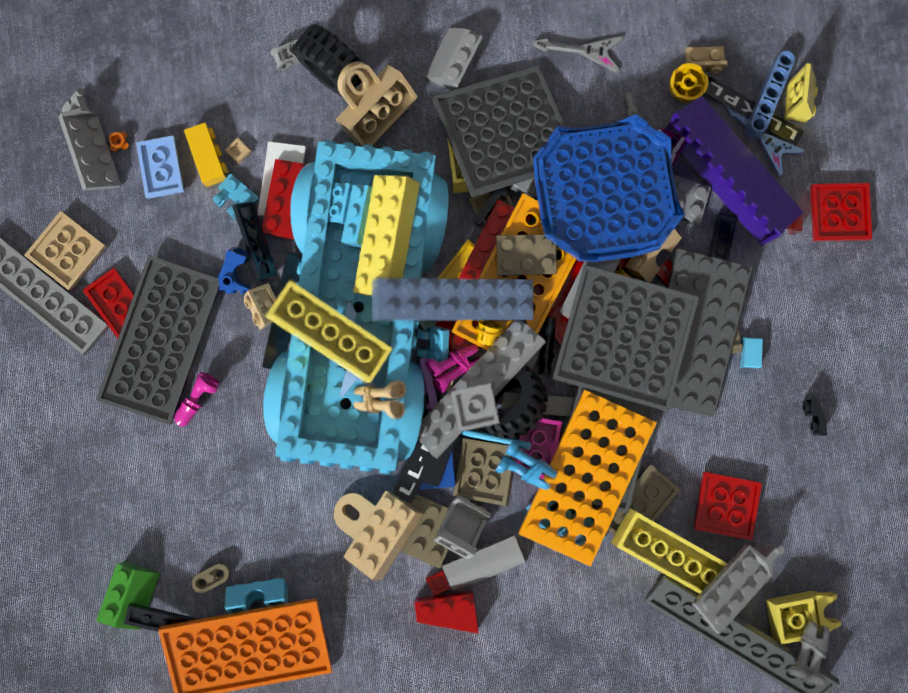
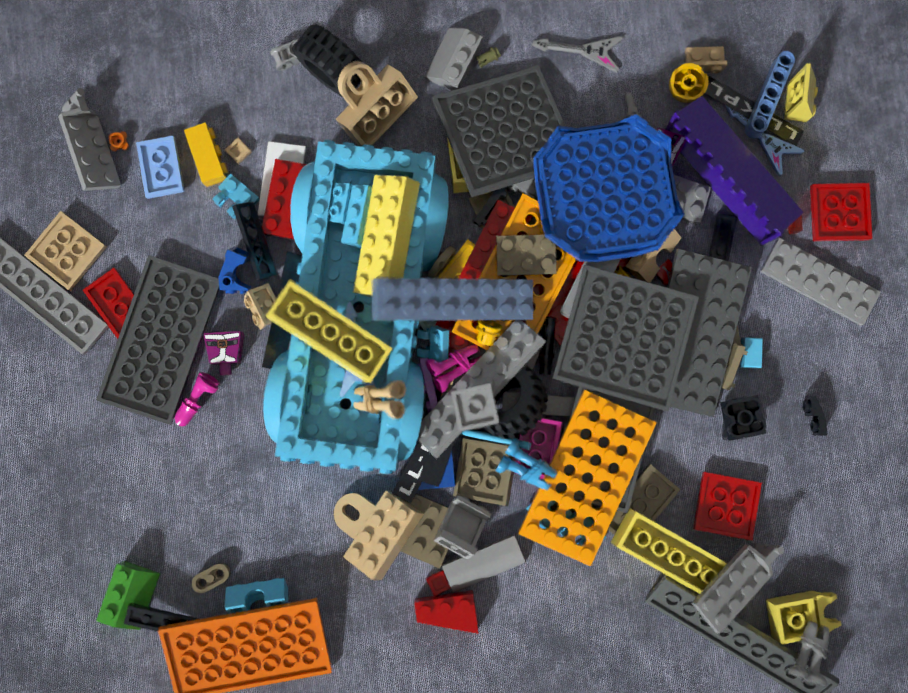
(224, 349): none -> torso
(441, 262): none -> dark tan tile
(489, 56): none -> olive pin
(736, 354): none -> dark tan piece
(742, 418): none -> black piece
(820, 281): none -> light grey plate

